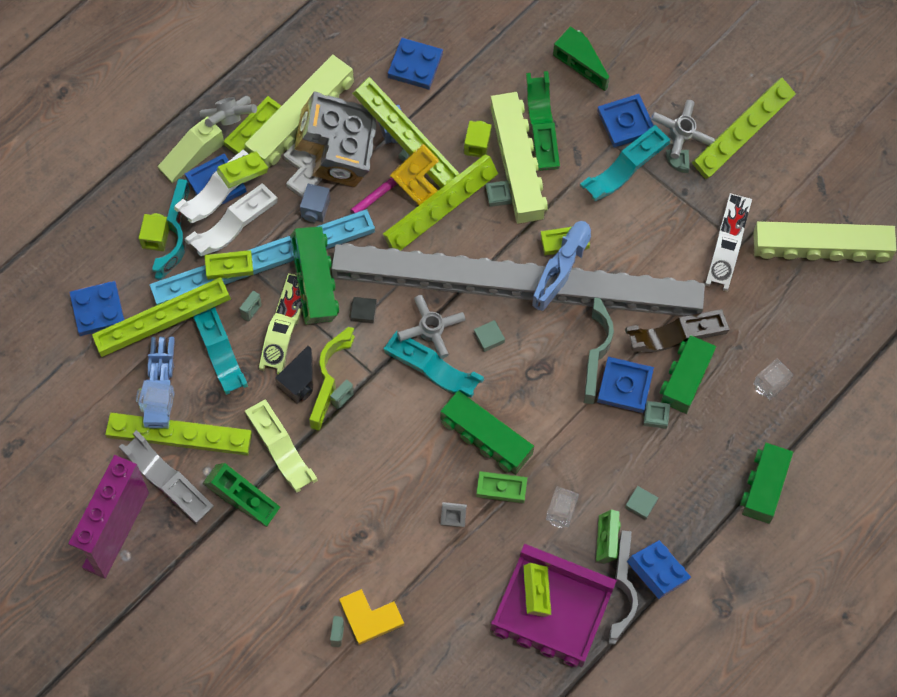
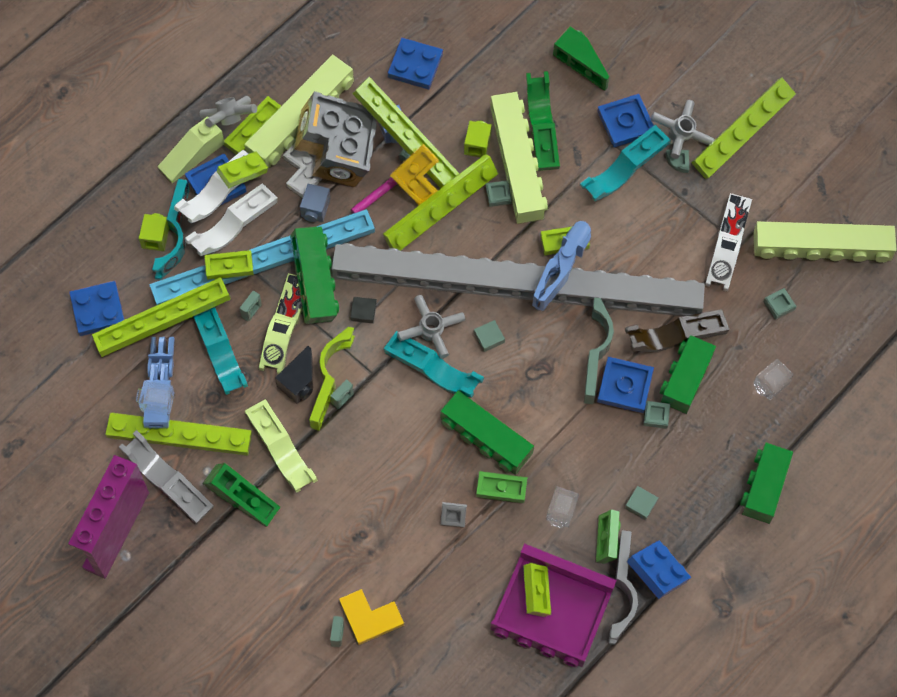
(779, 303): none -> sand green tile

